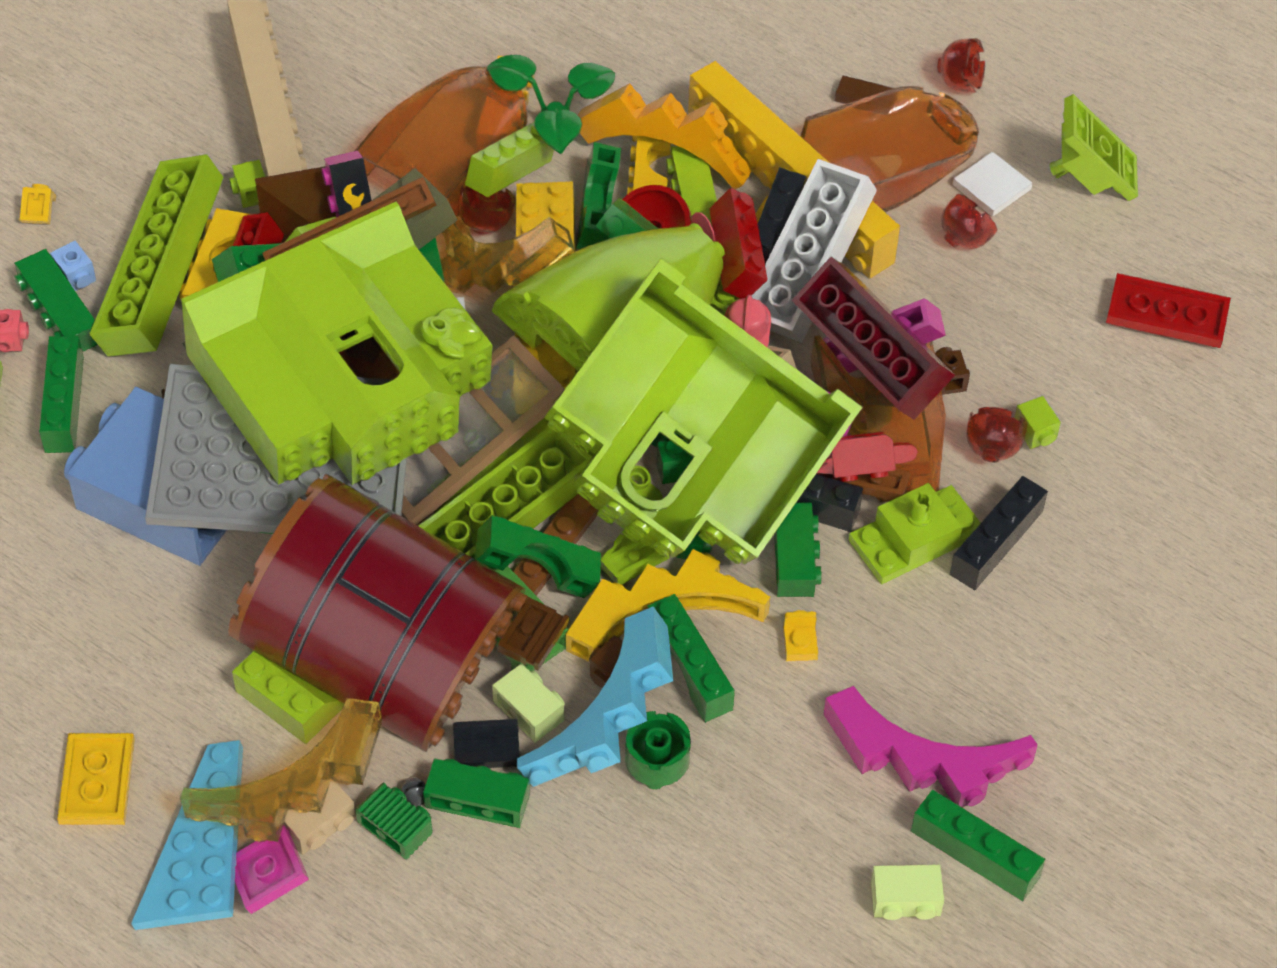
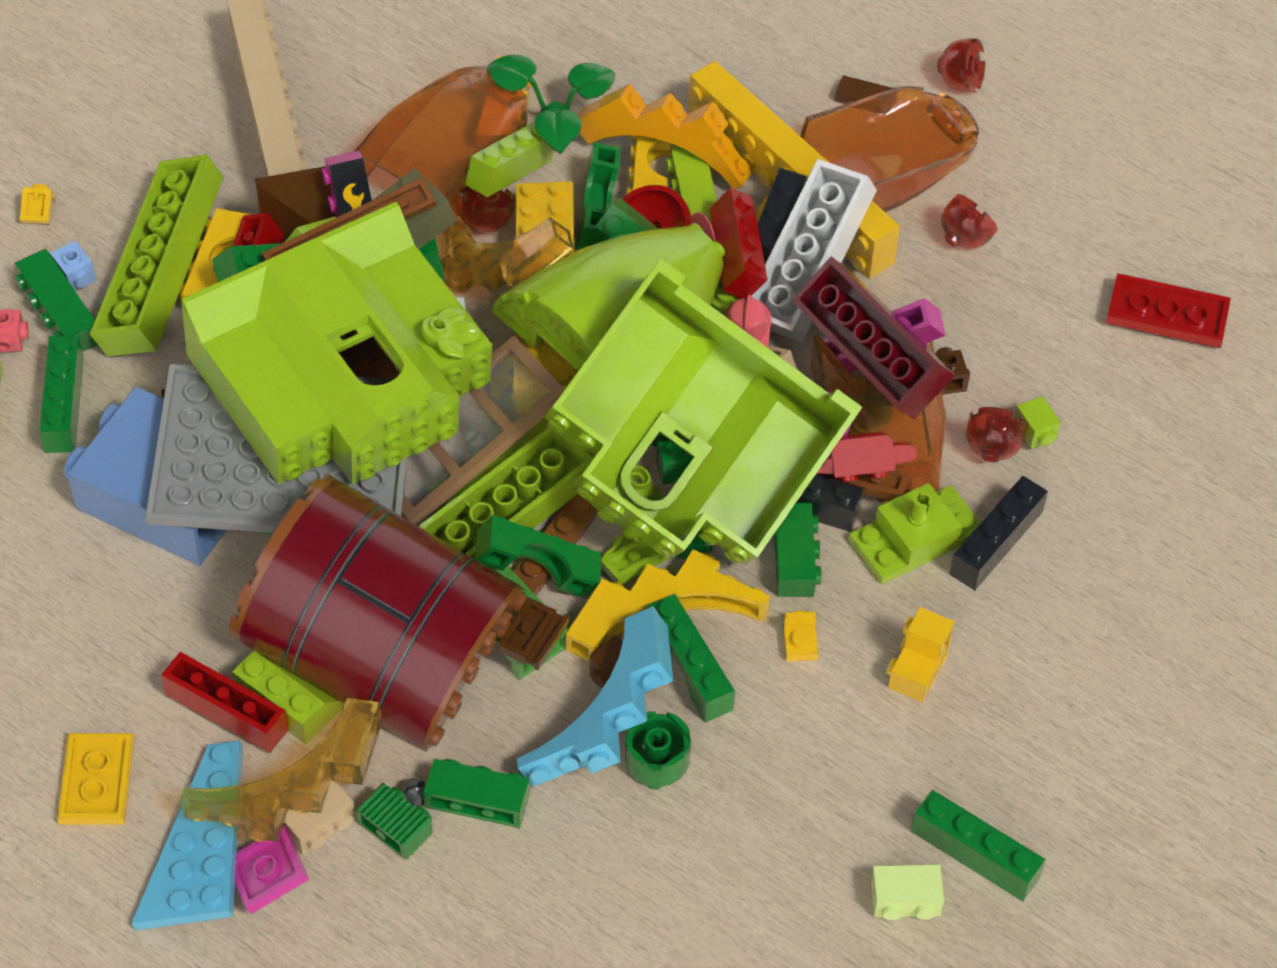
(225, 702): none -> red brick
(244, 182): lime brick -> none
(487, 743): black panel -> none
(526, 698): yellowish green brick -> none
(919, 761): dark pink arch -> none
(922, 654): none -> yellow brick
(992, 184): white tile -> none
(1094, 153): lime brick -> none

